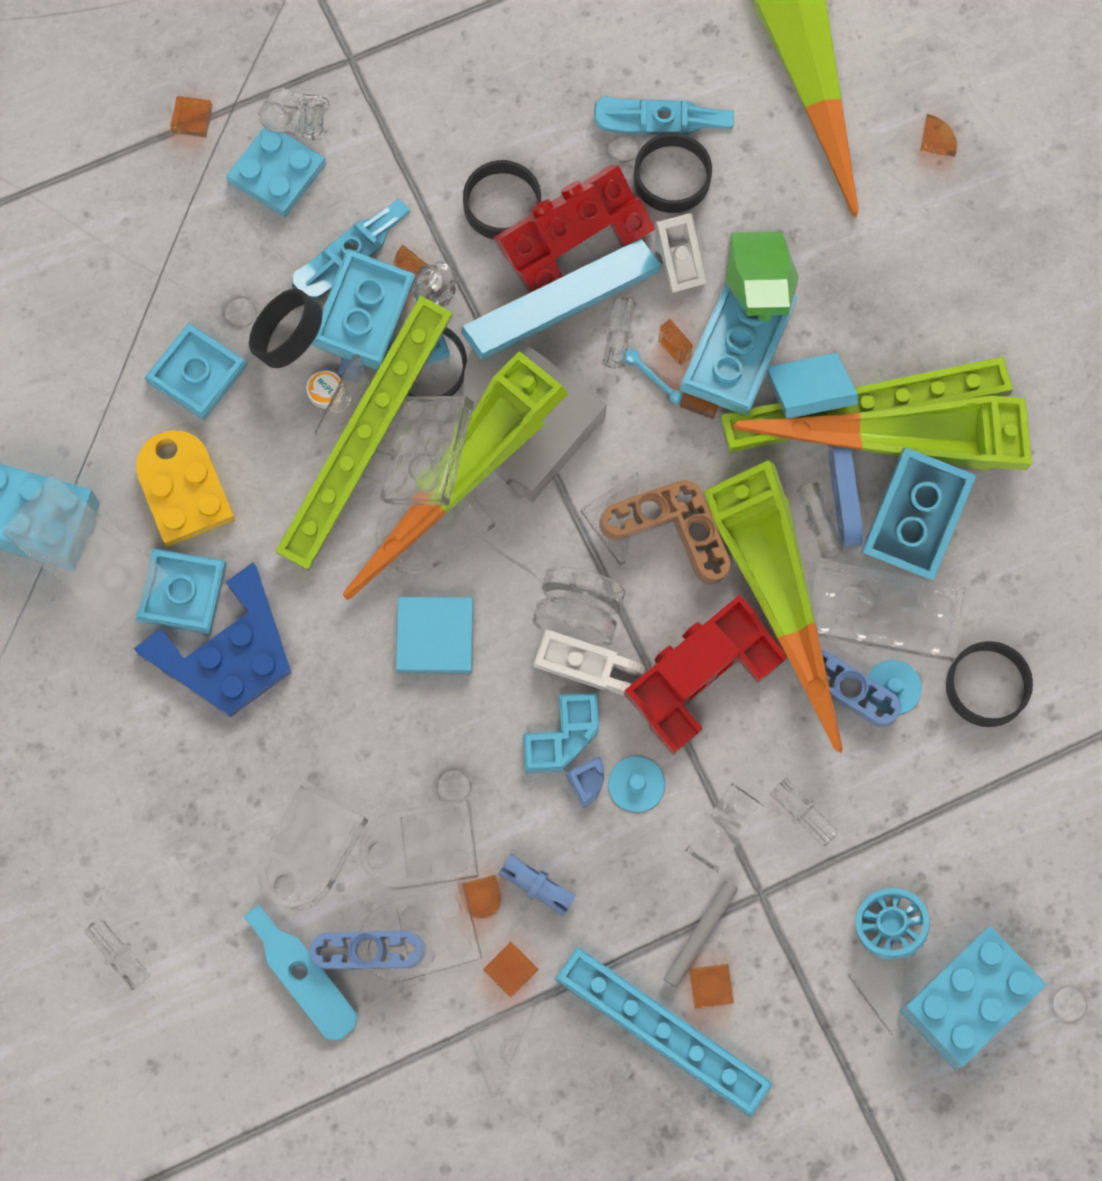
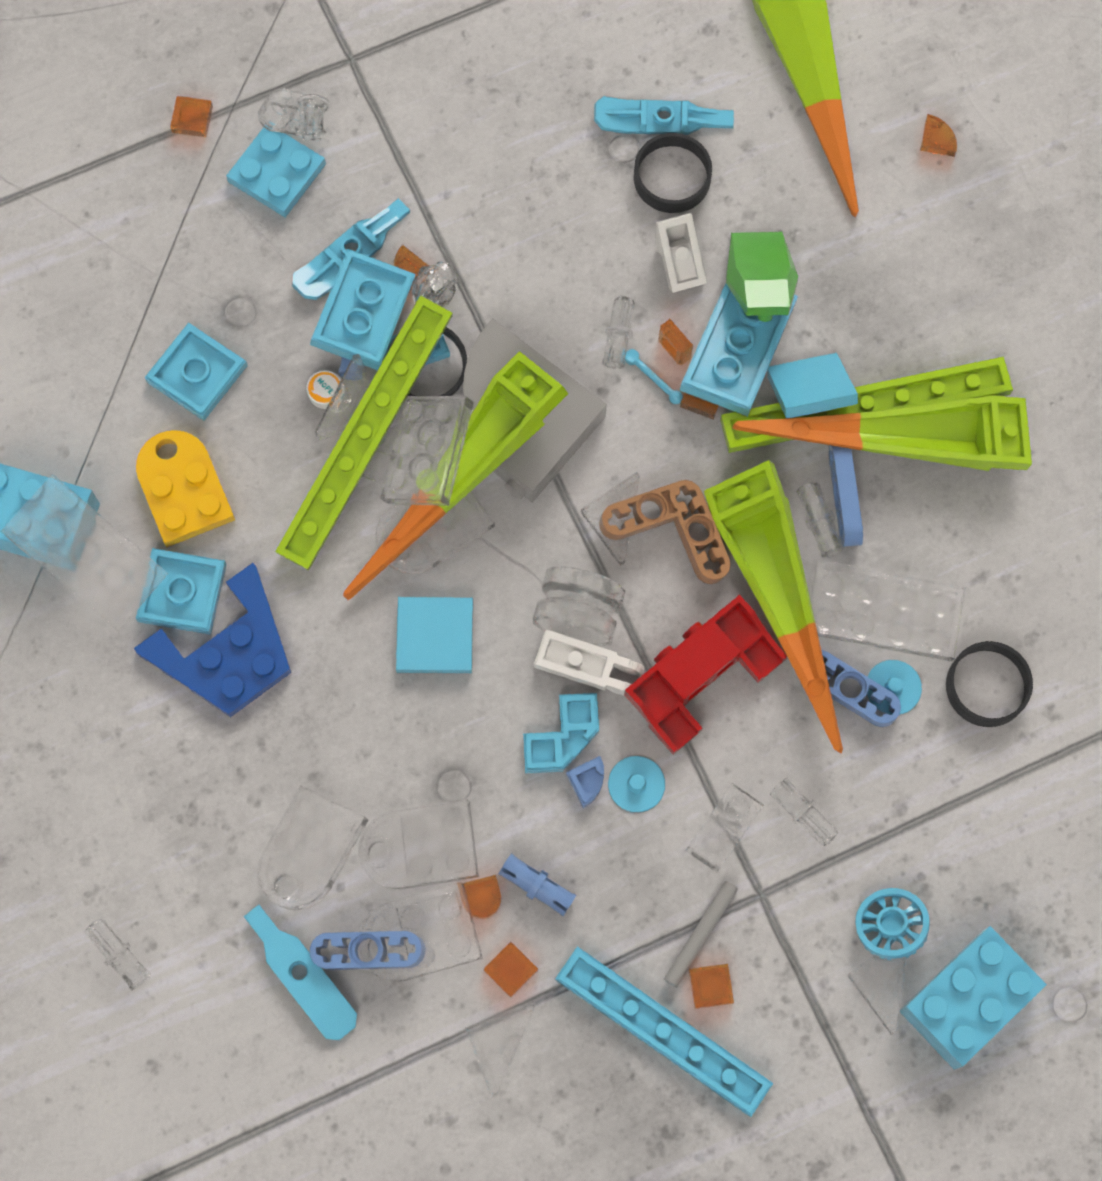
(299, 339): black tyre -> none
(488, 169): black tyre -> none
(560, 299): tile -> none
(570, 220): red bracket -> none
(918, 513): medium azure brick -> none

